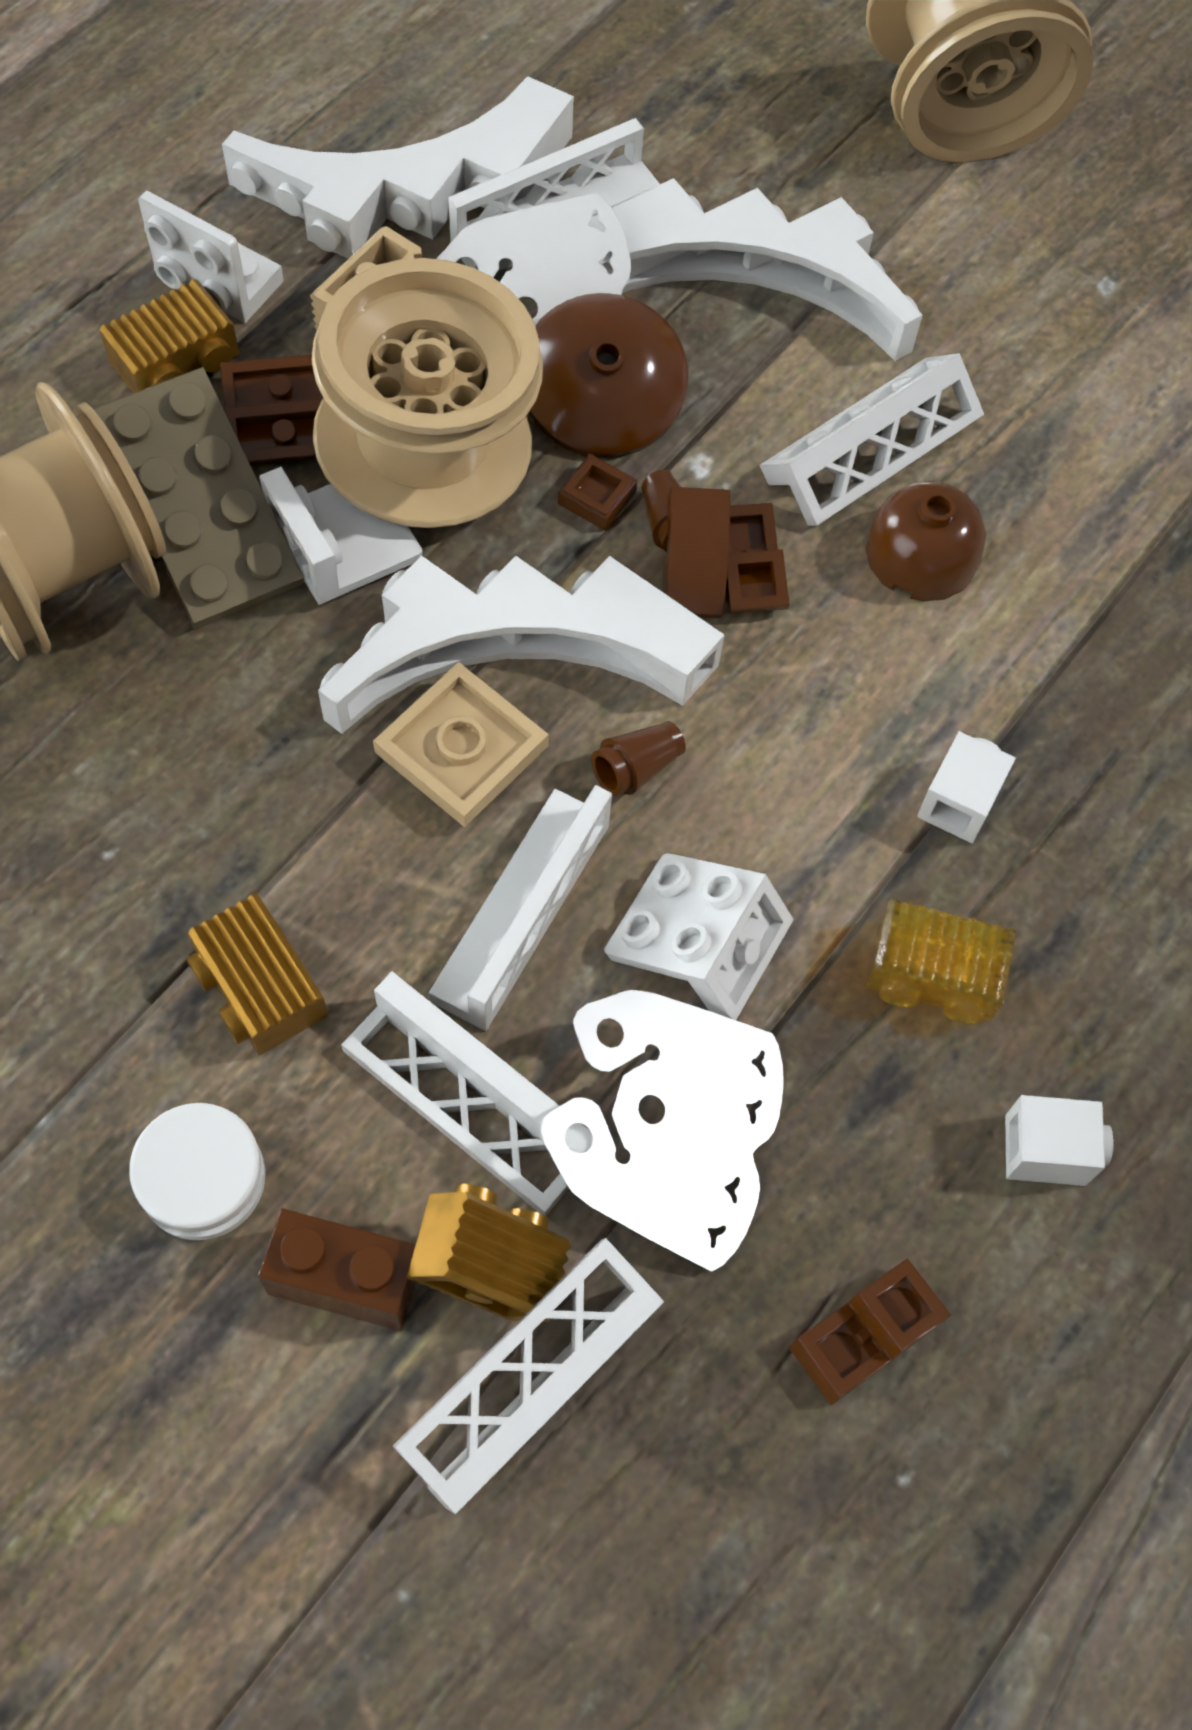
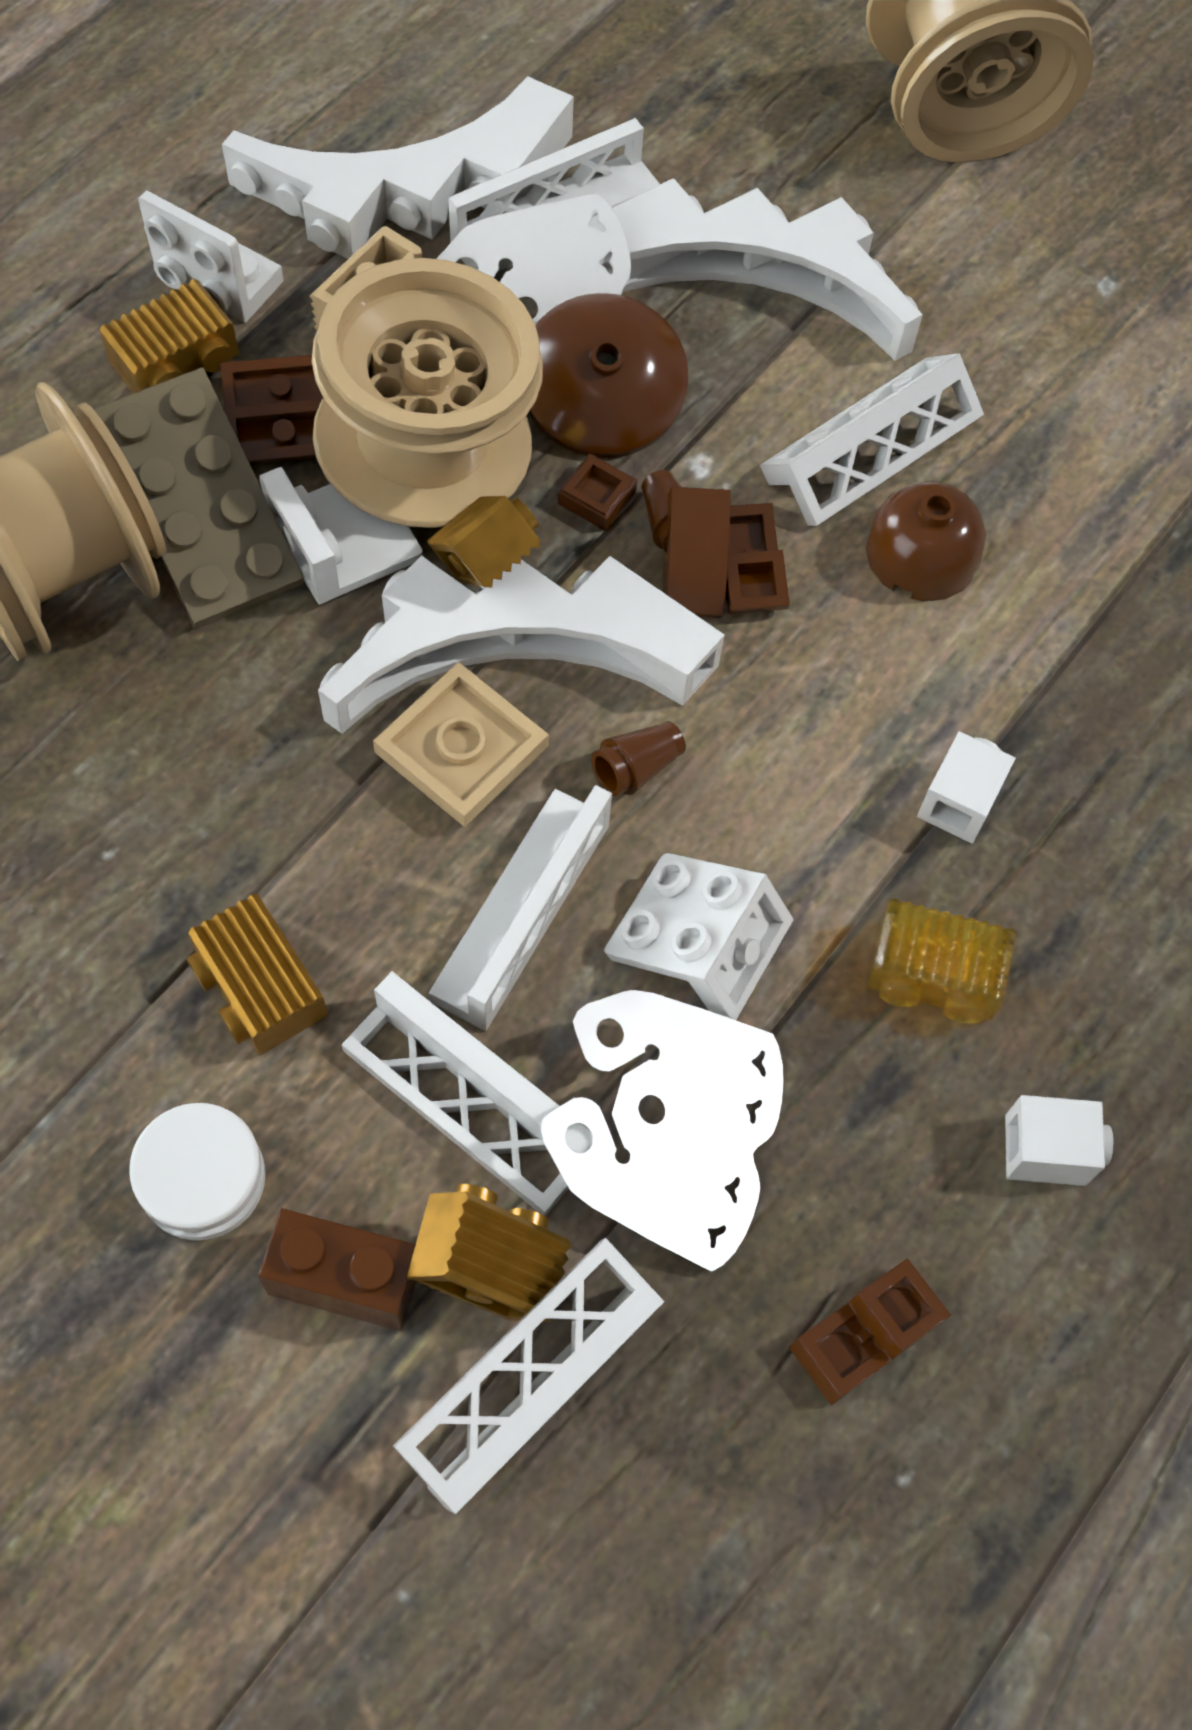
(486, 539): none -> pearl gold brick

